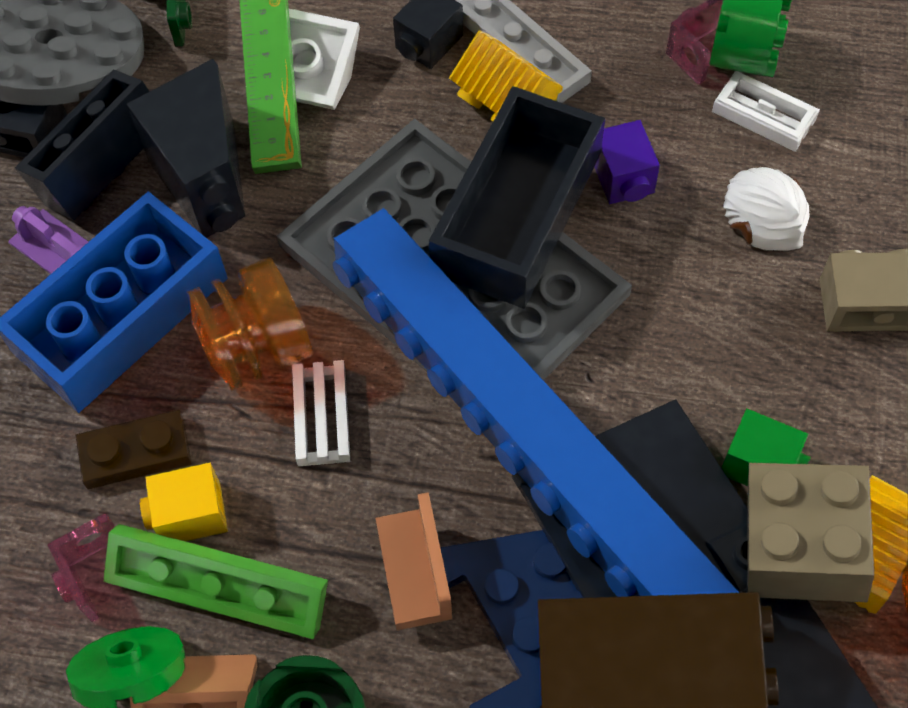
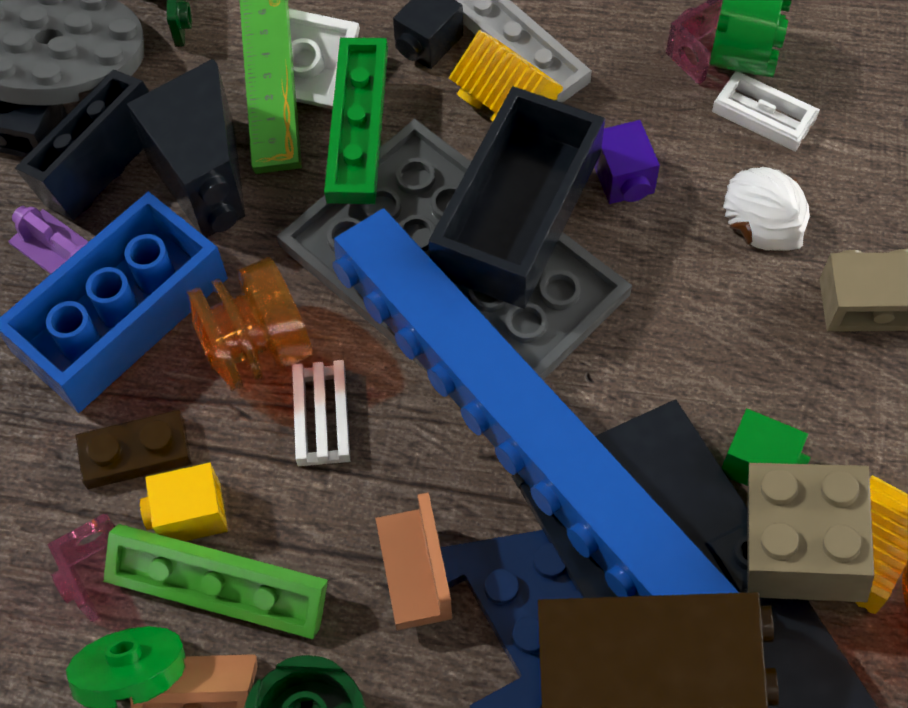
(356, 121): none -> green plate

